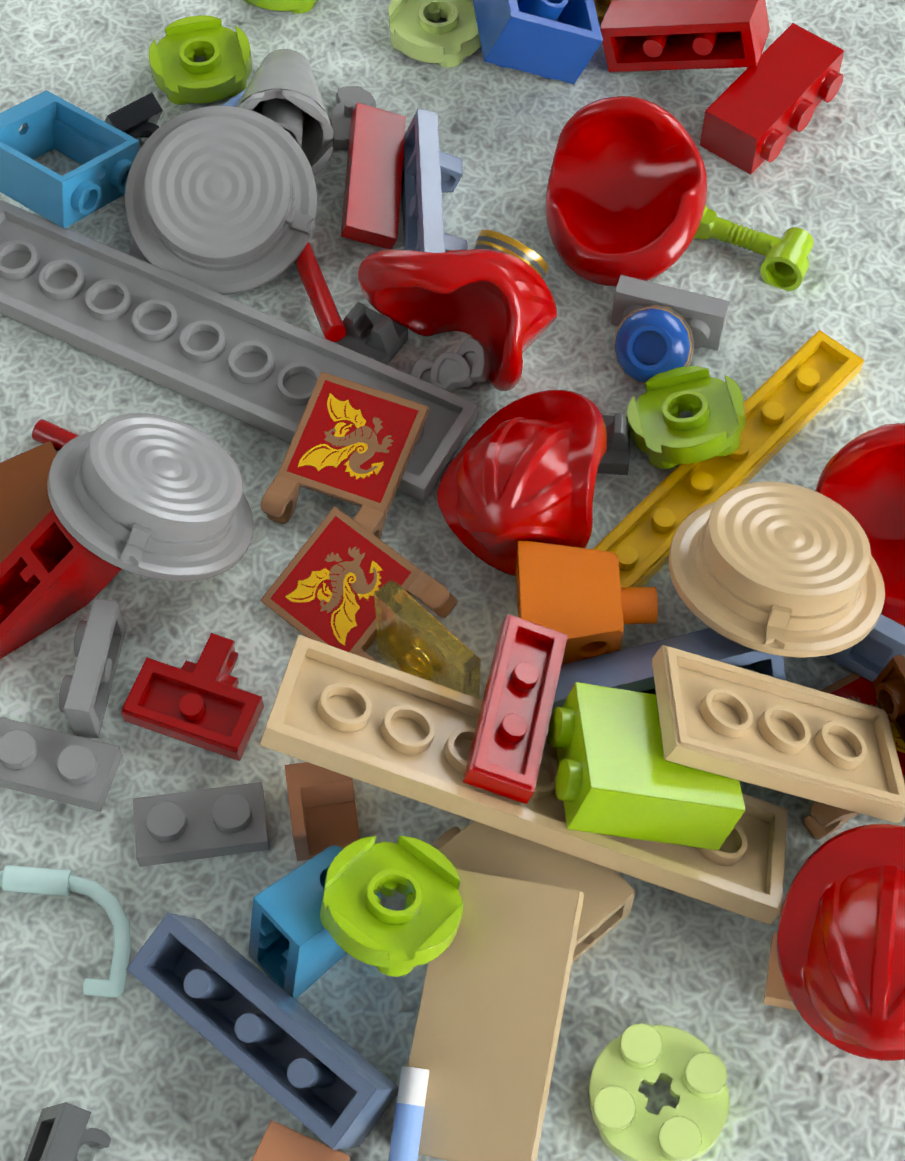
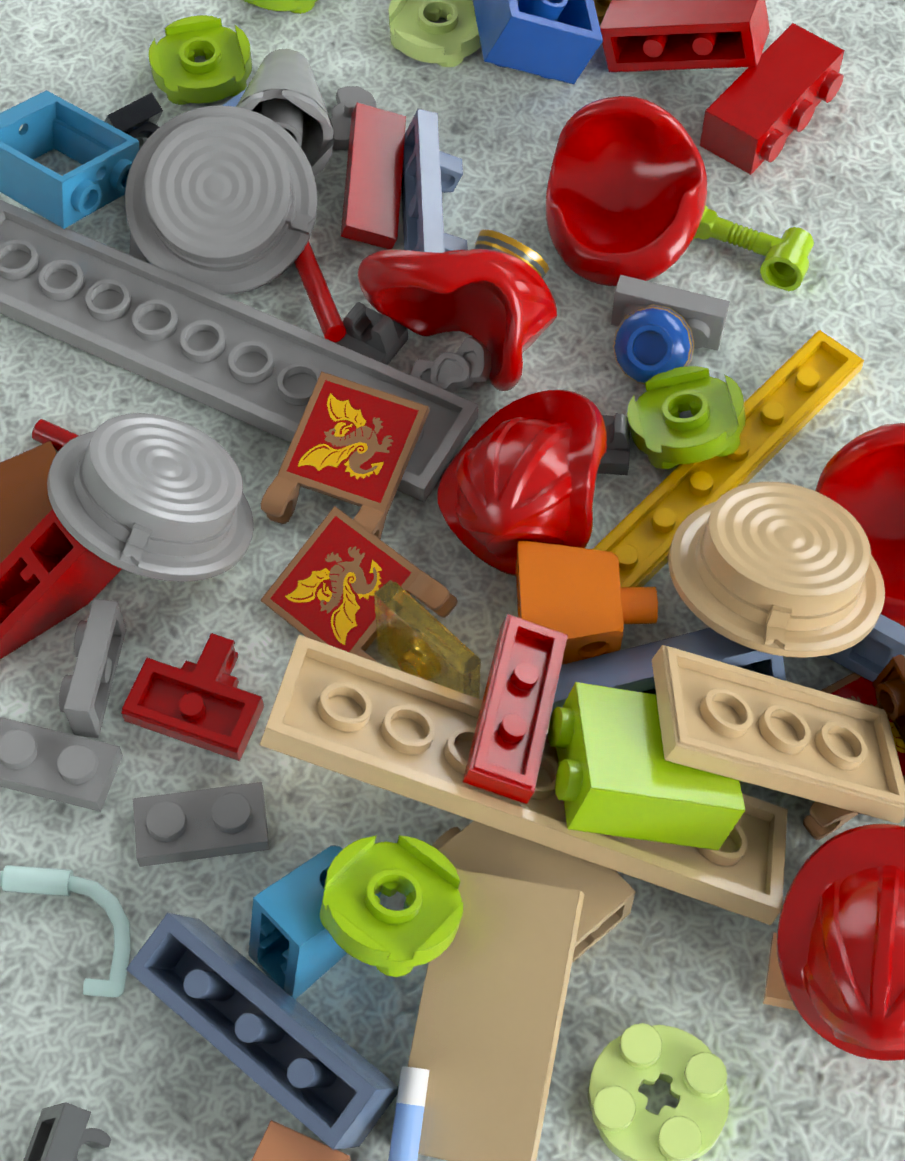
(320, 809): nougat panel -> none

